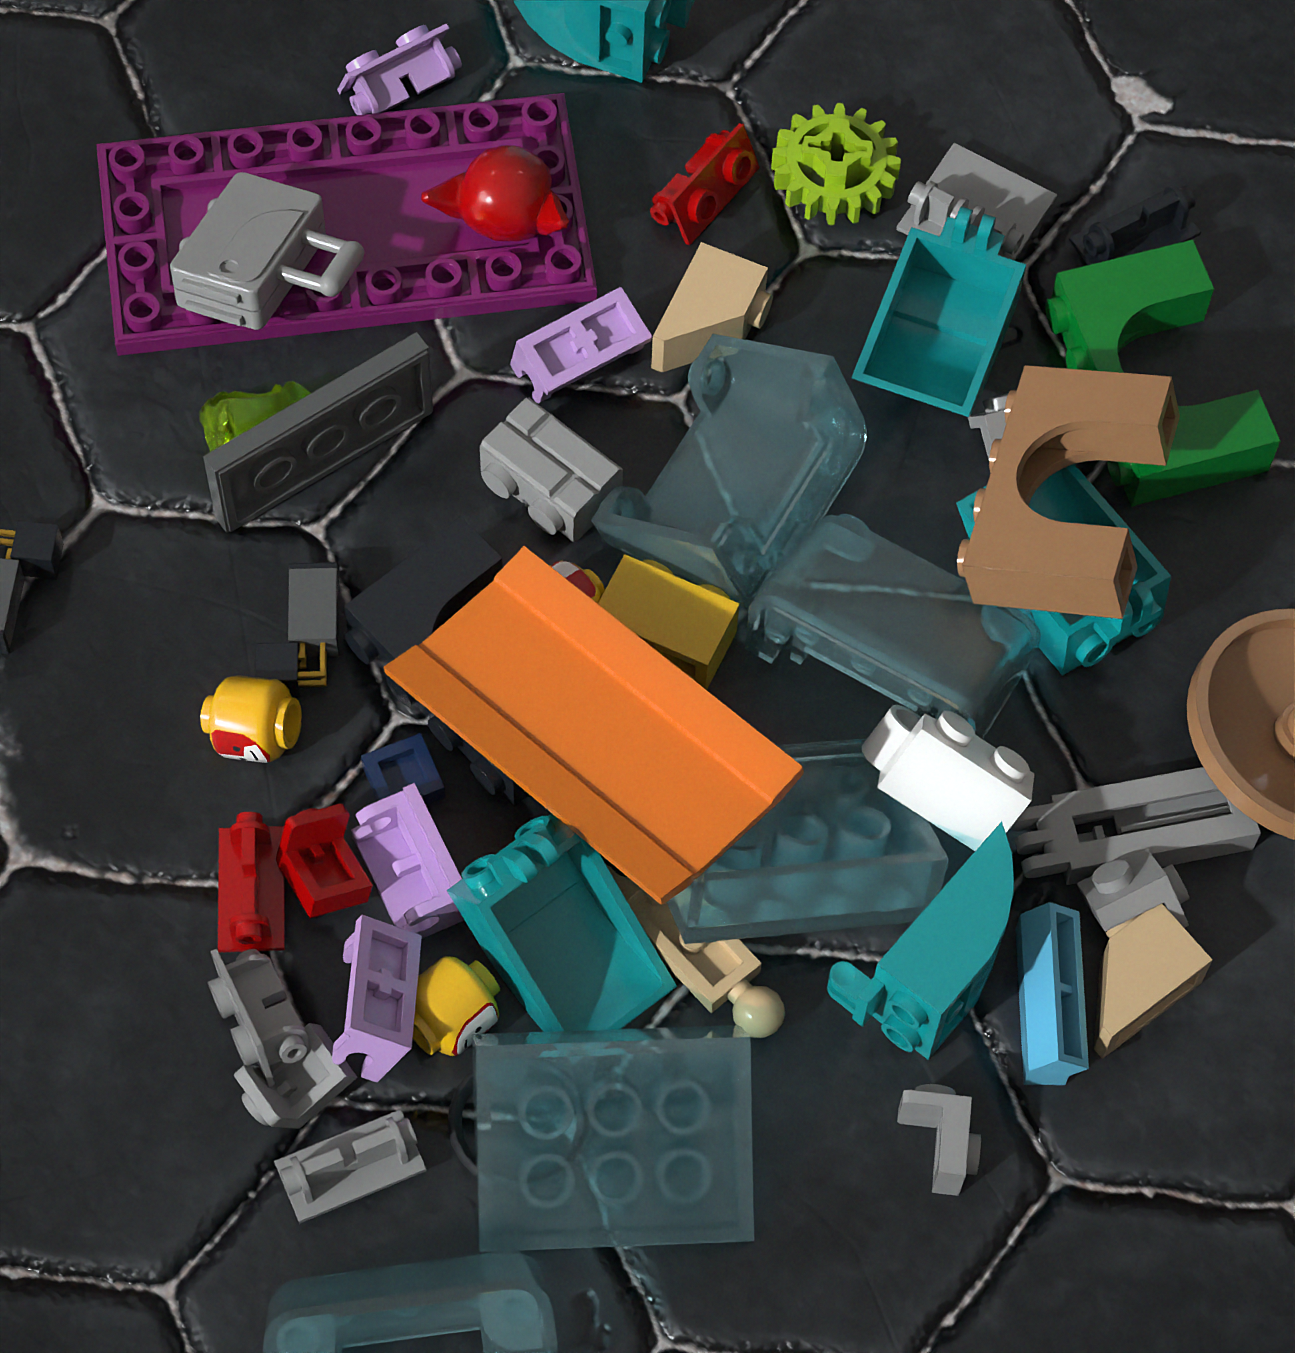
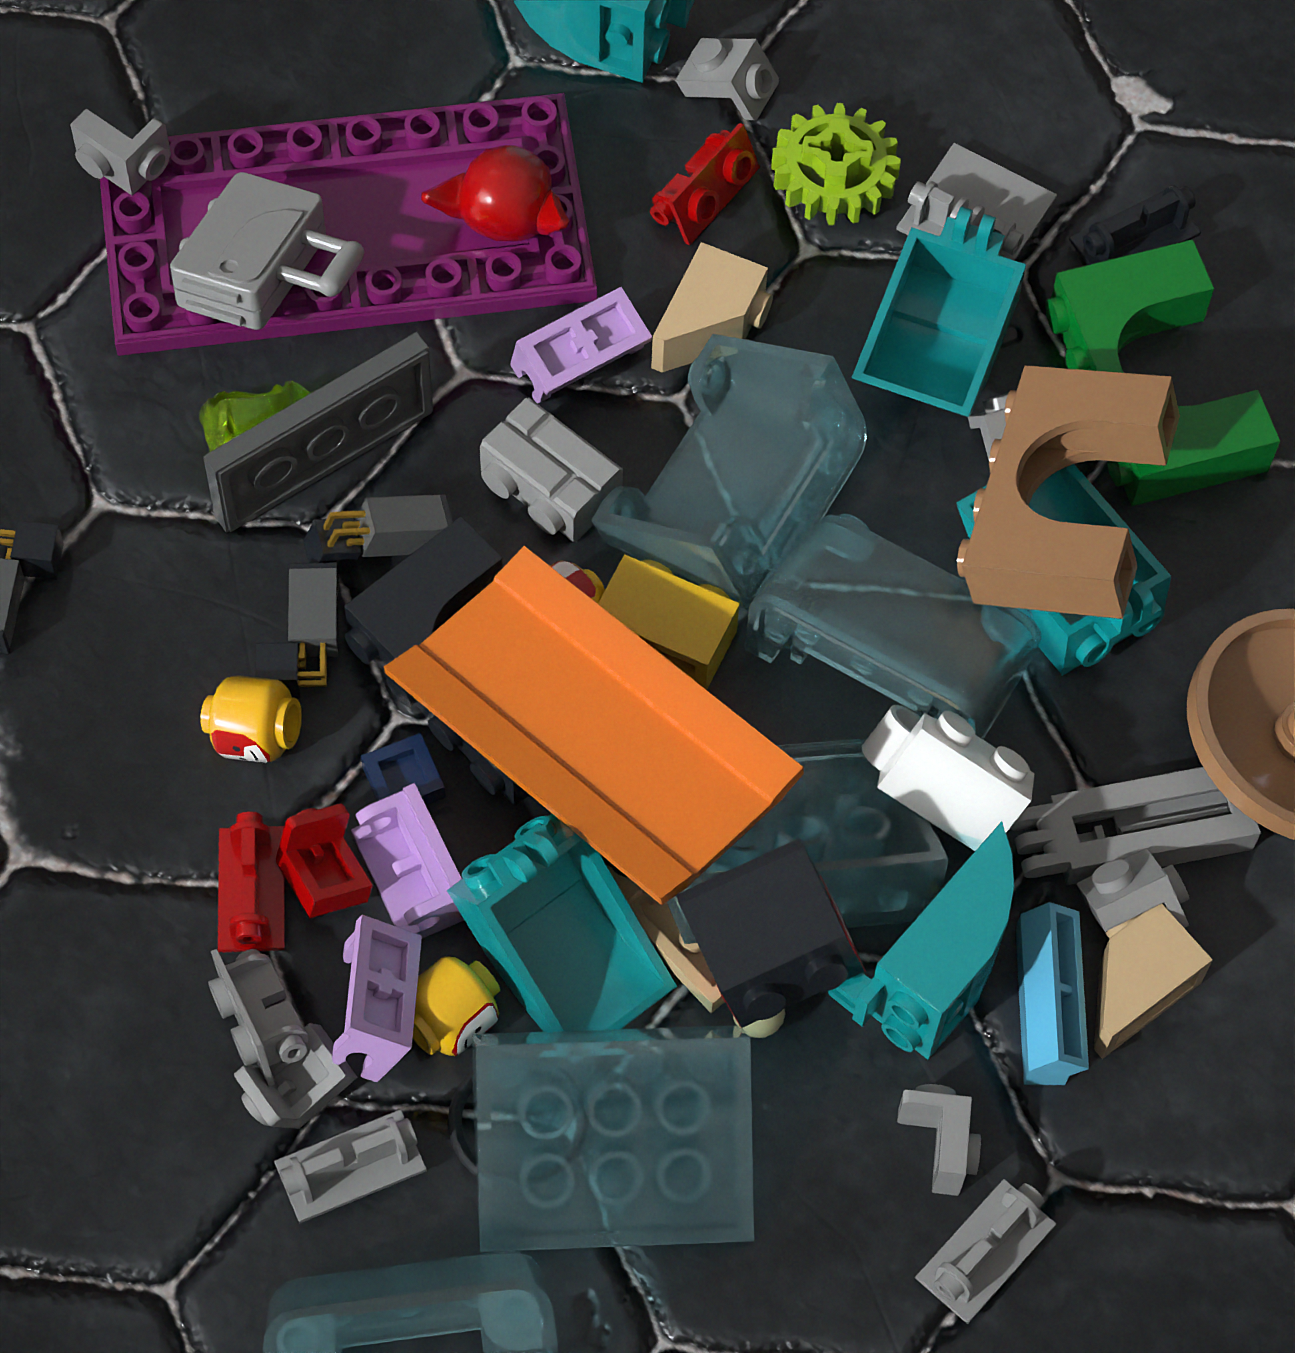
(113, 155): none -> light grey bracket
(380, 529): none -> piece
(417, 57): lavender hinge -> none
(730, 70): none -> light grey bracket
(770, 933): none -> black slope
(987, 1249): none -> light grey hinge

